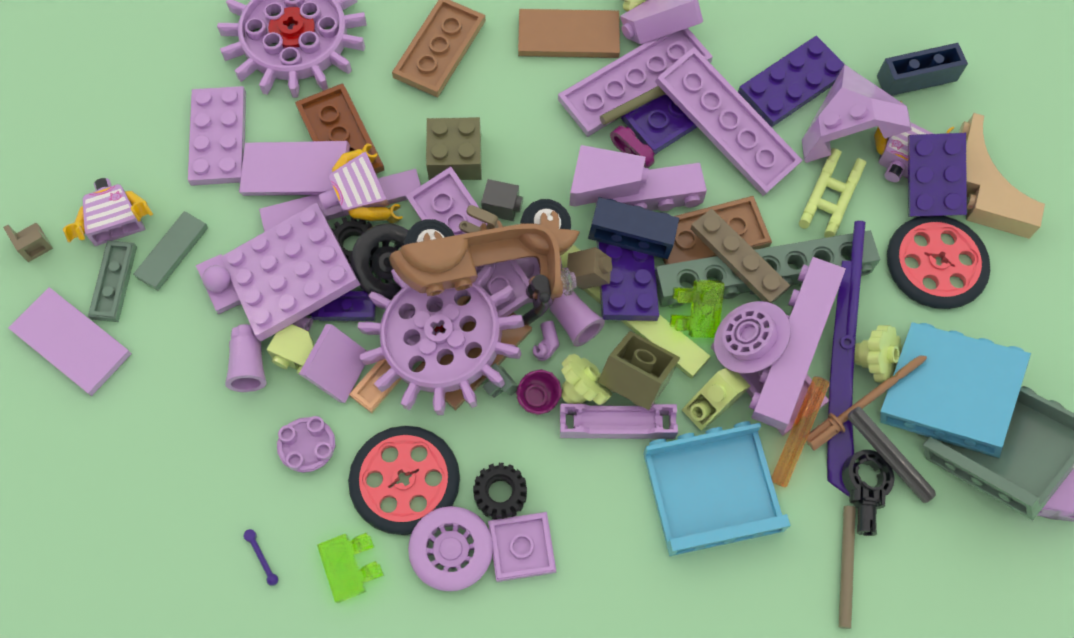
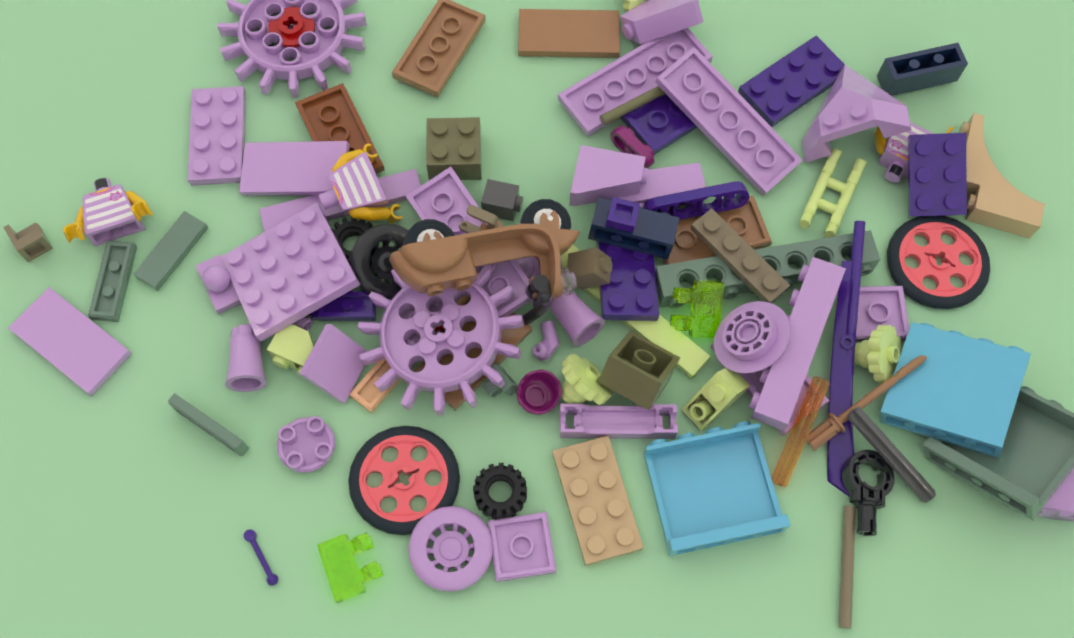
(208, 425): none -> sand green tile
(597, 500): none -> tan plate
(622, 214): none -> dark purple plate
(696, 198): none -> dark purple beam
(881, 307): none -> lavender tile

